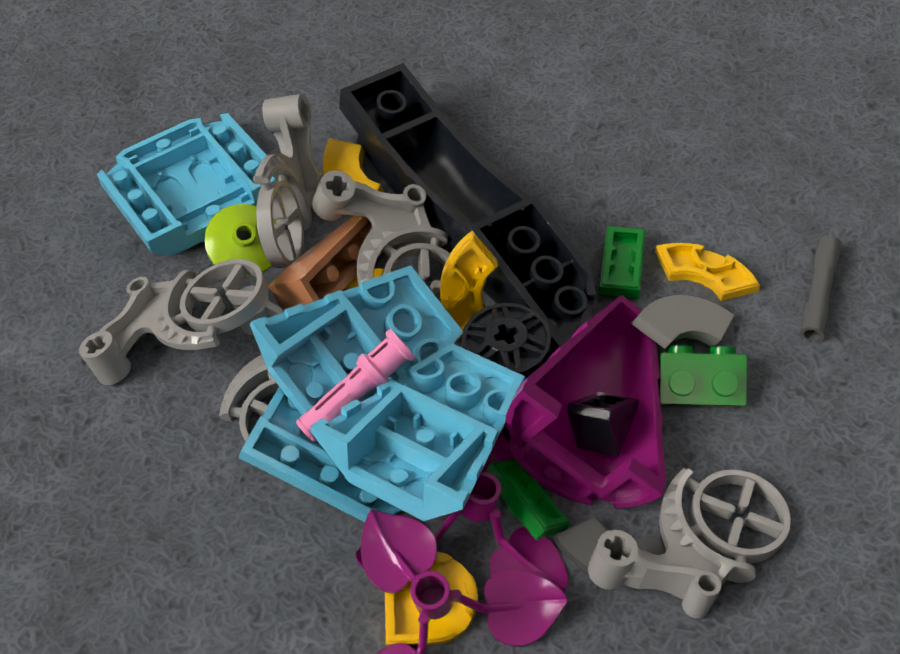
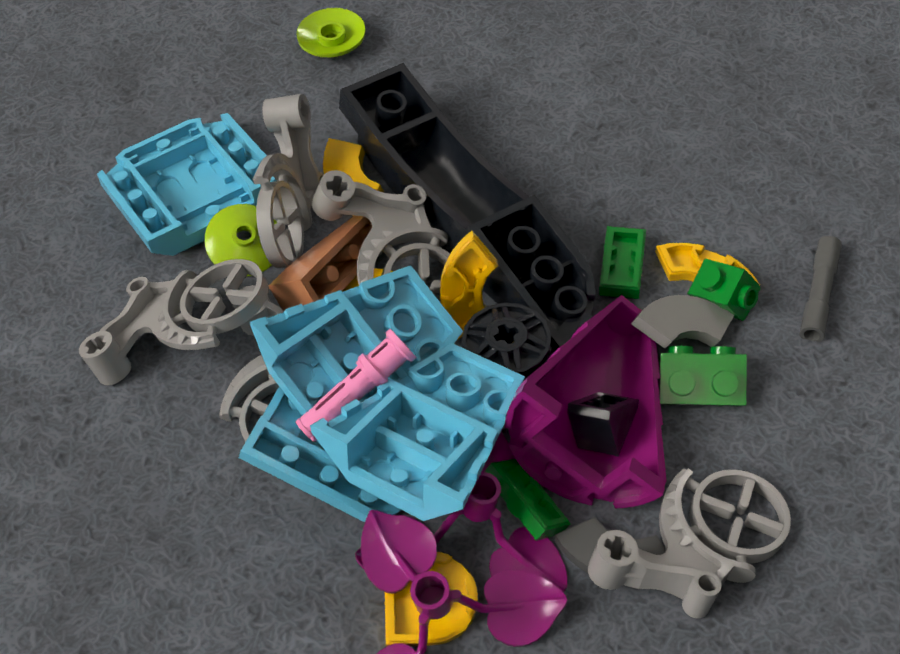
(331, 32): none -> lime dish
(726, 287): none -> green bracket

